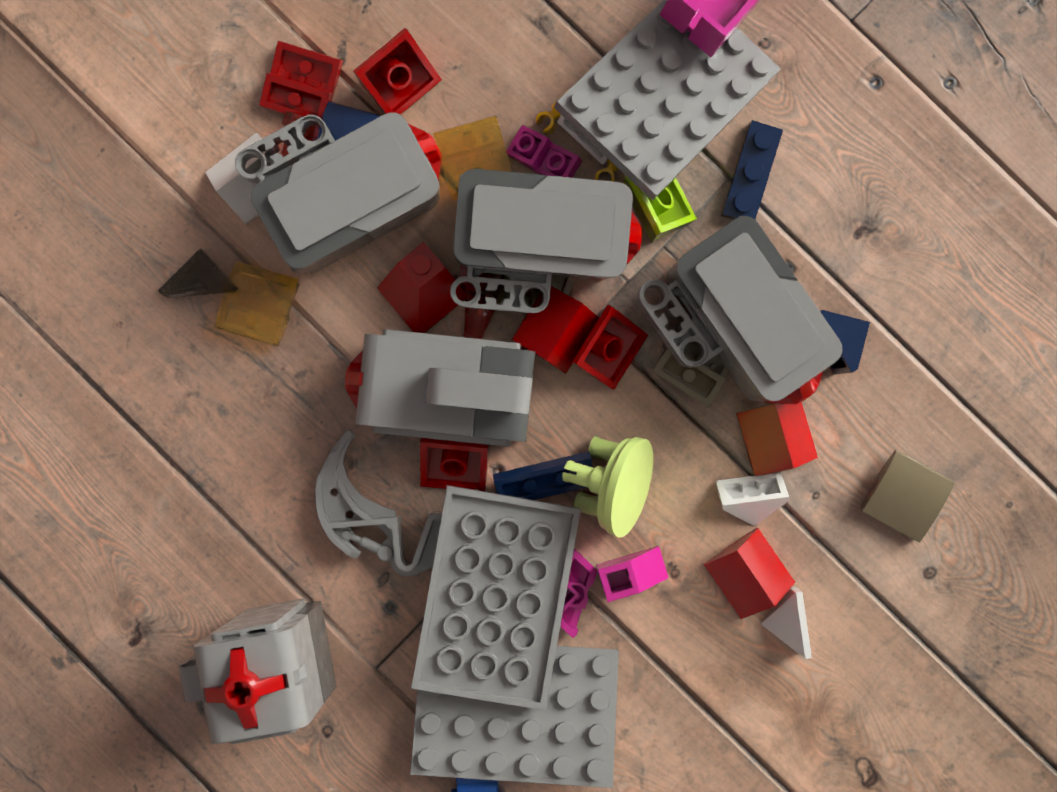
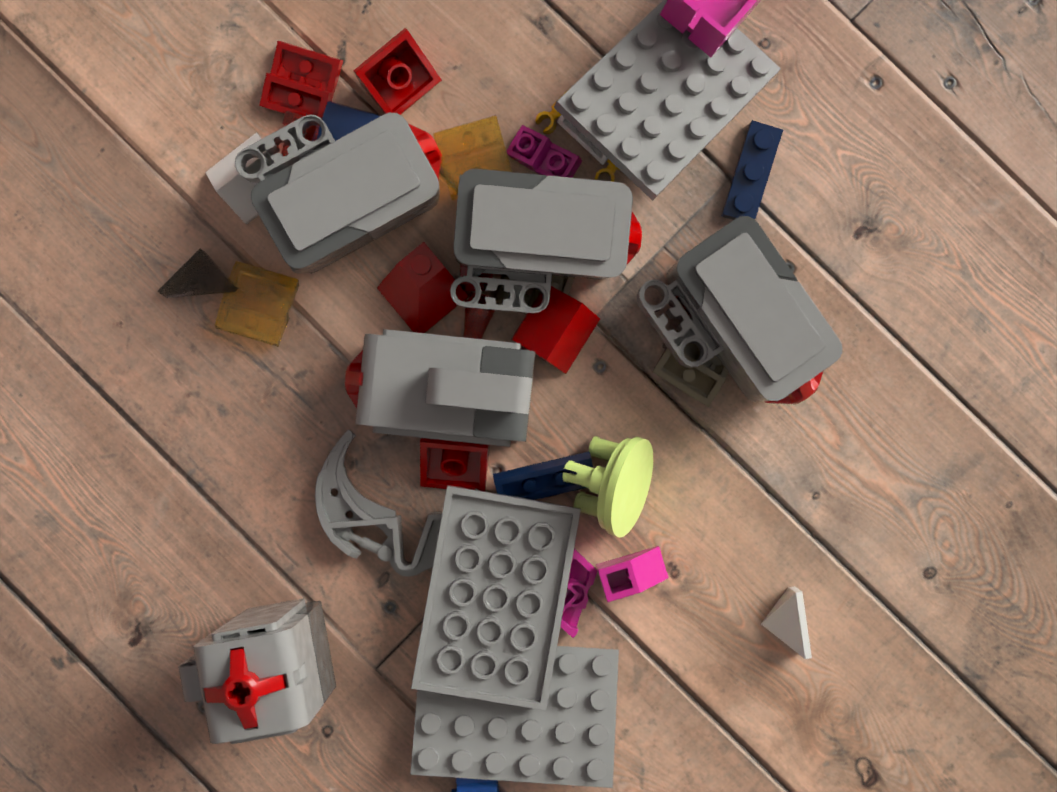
(610, 348): red slope -> none
(663, 214): lime slope -> none
(750, 574): red slope -> none
(753, 496): white slope -> none
(776, 437): red slope -> none
(852, 335): dark blue slope -> none
(907, 496): dark tan slope -> none

